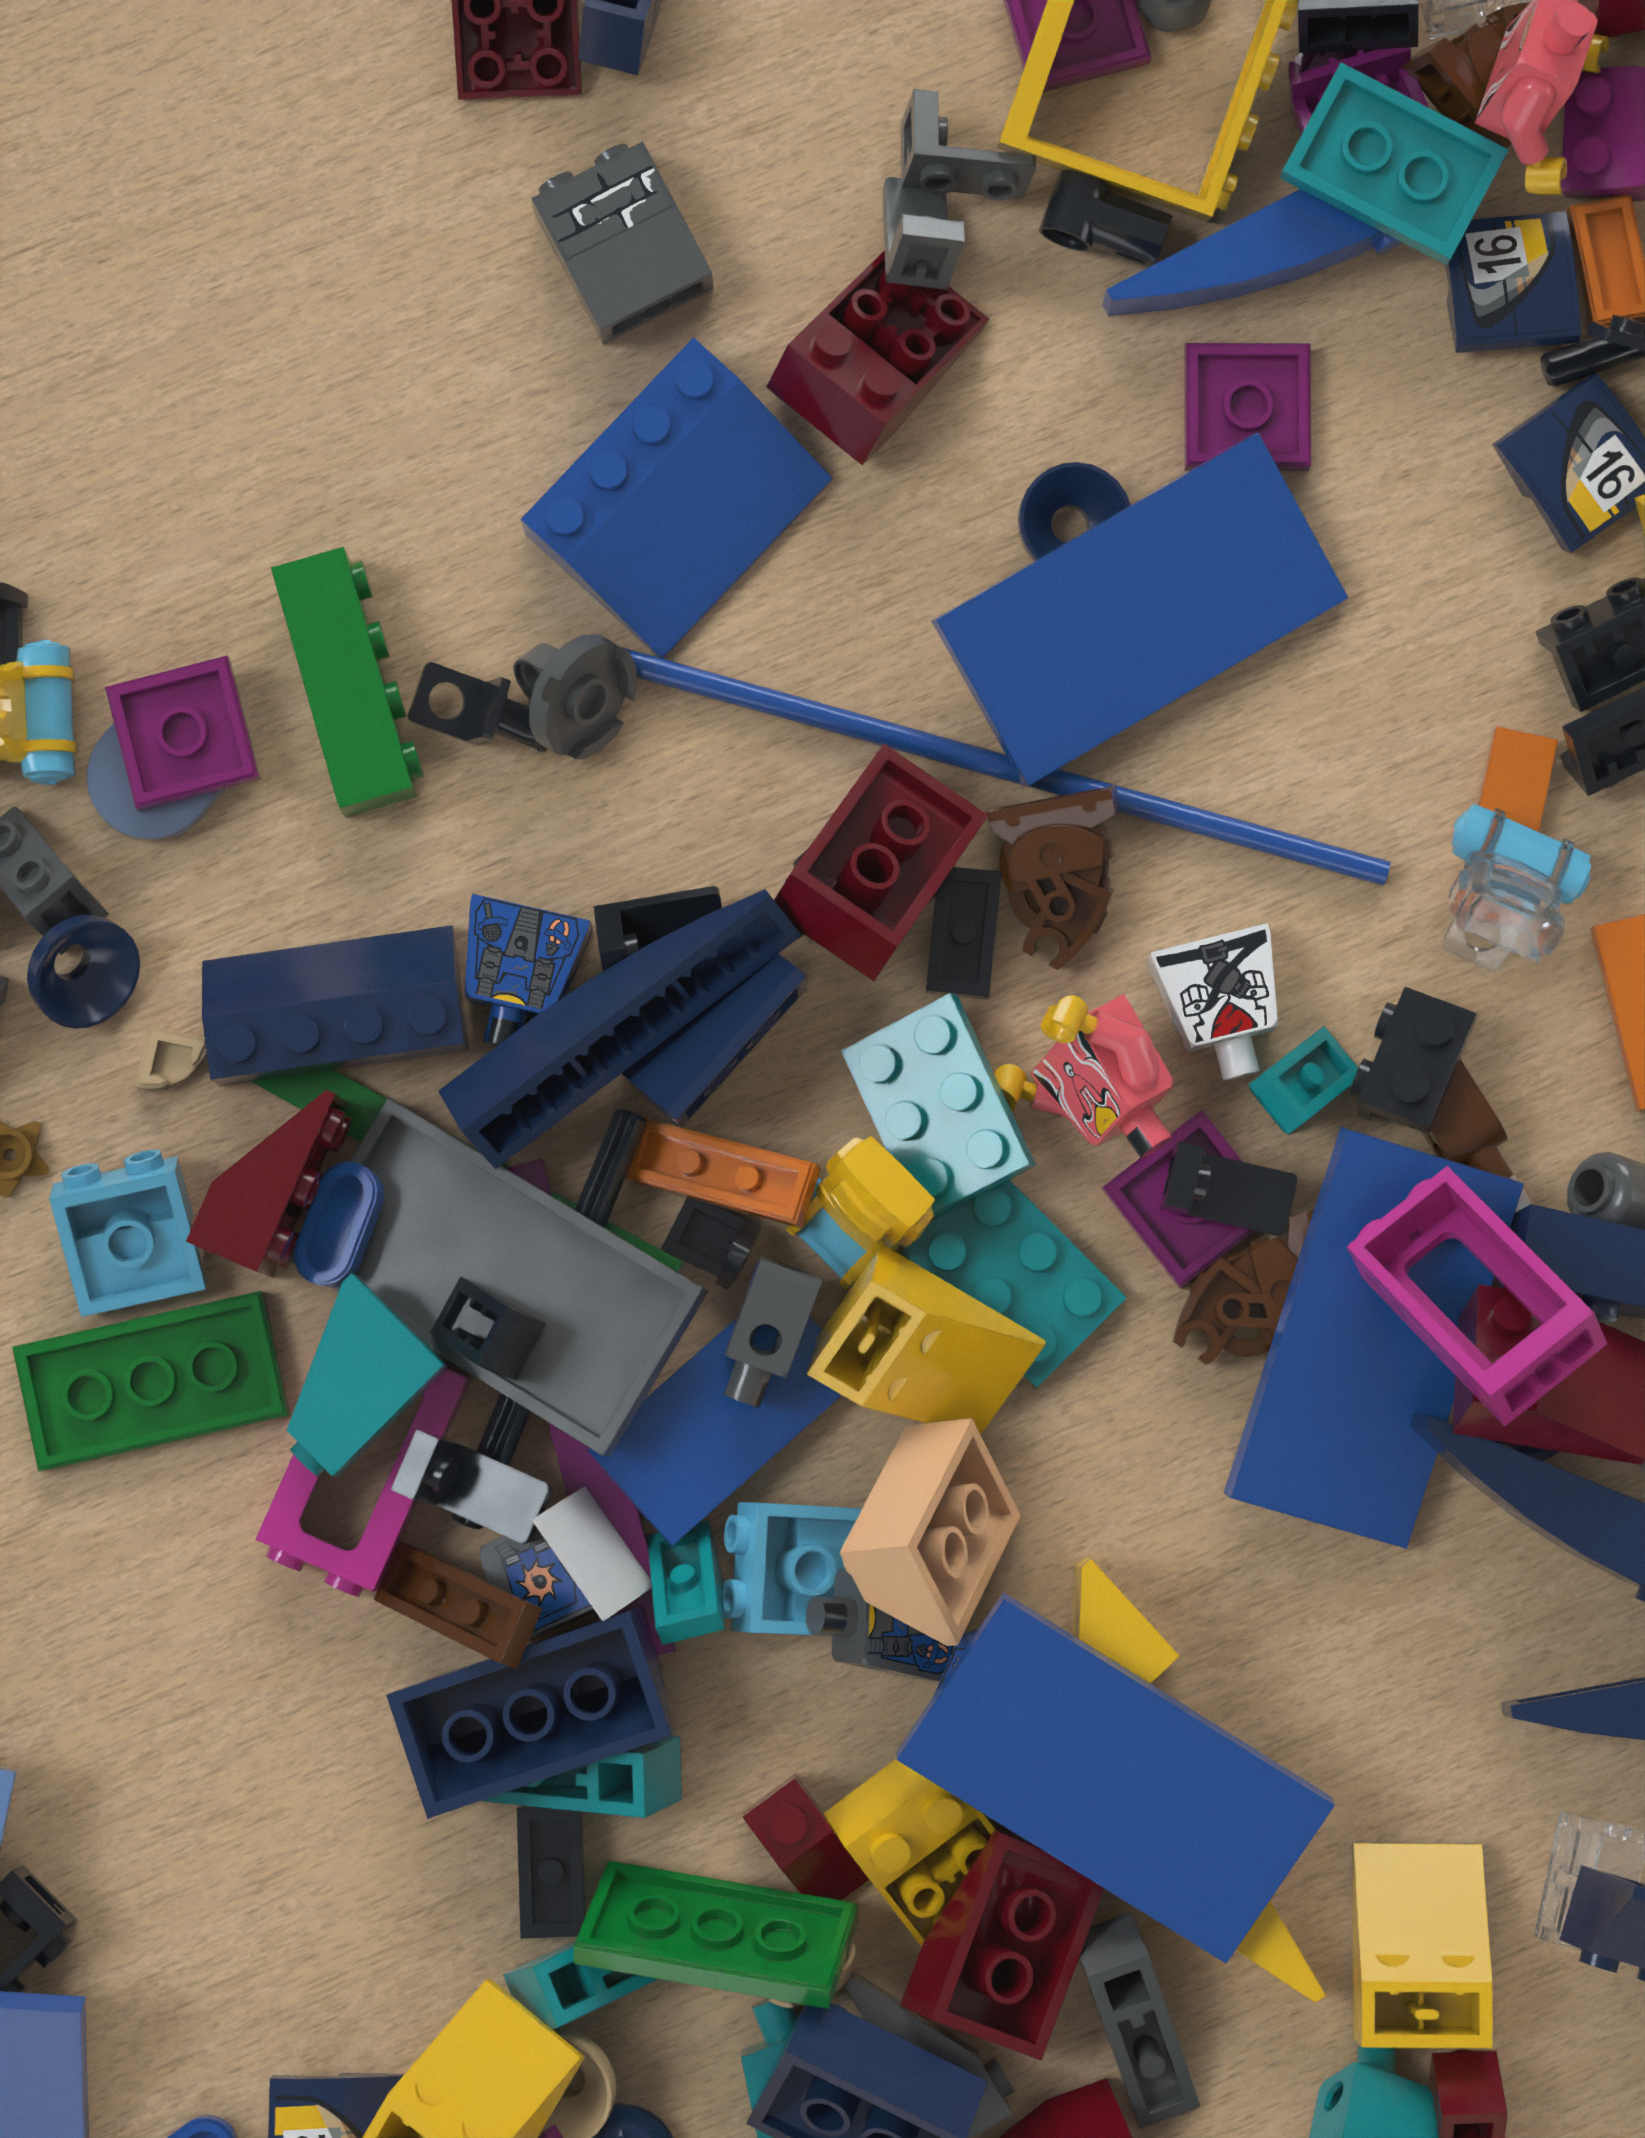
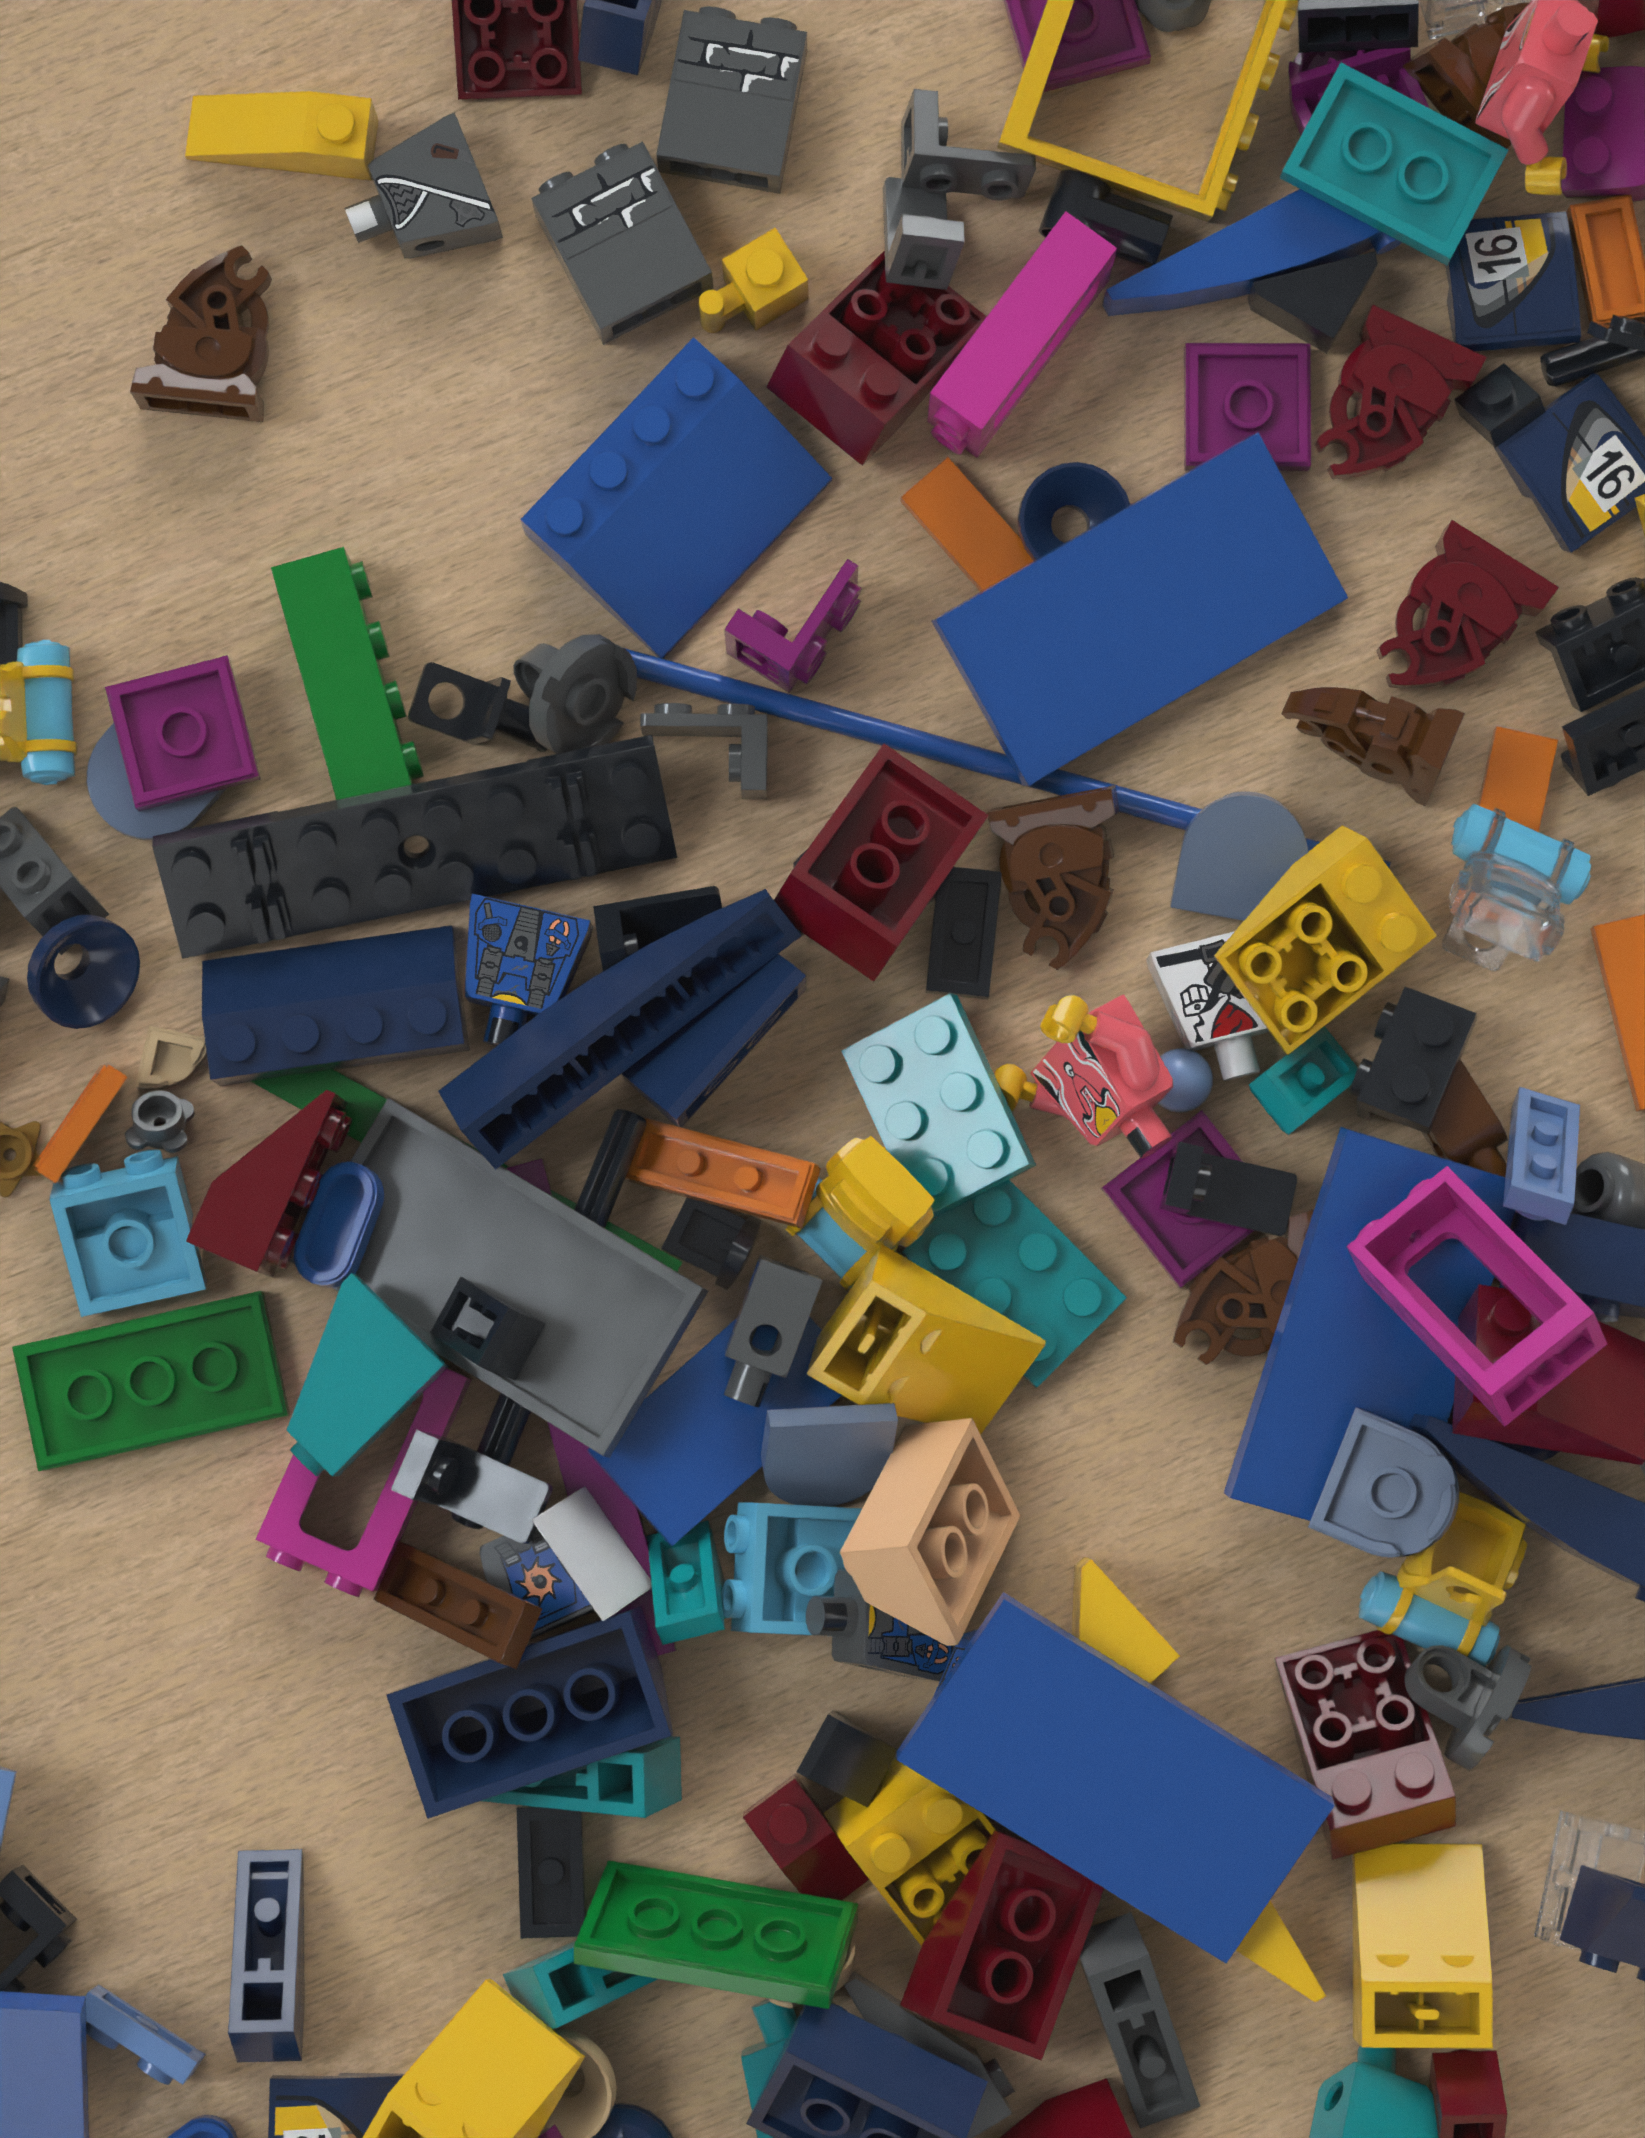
(79, 1122): none -> orange tile
(155, 1109): none -> dark grey plate
(161, 2051): none -> medium blue plate
(204, 351): none -> reddish brown piece
(268, 1957): none -> slope
(285, 132): none -> yellow slope
(349, 860): none -> black piece
(427, 195): none -> dark grey torso
(732, 99): none -> dark grey brick
(746, 759): none -> dark grey bracket
(760, 281): none -> yellow brick
(761, 641): none -> magenta bracket
(826, 1451): none -> sand blue tile
(847, 1759): none -> black slope
(965, 526): none -> orange tile
(1020, 336): none -> dark pink piece
(1190, 1077): none -> light blue piece
(1235, 854): none -> sand blue tile
(1315, 299): none -> black slope
(1323, 937): none -> yellow slope
(1366, 1742): none -> dark red slope
(1381, 739): none -> reddish brown piece
(1387, 1489): none -> sand blue tile
(1399, 391): none -> dark red piece
(1453, 1585): none -> yellow piece
(1469, 608): none -> dark red piece
(1476, 1700): none -> dark grey tile
(1499, 405): none -> black plate
(1542, 1156): none -> medium blue plate

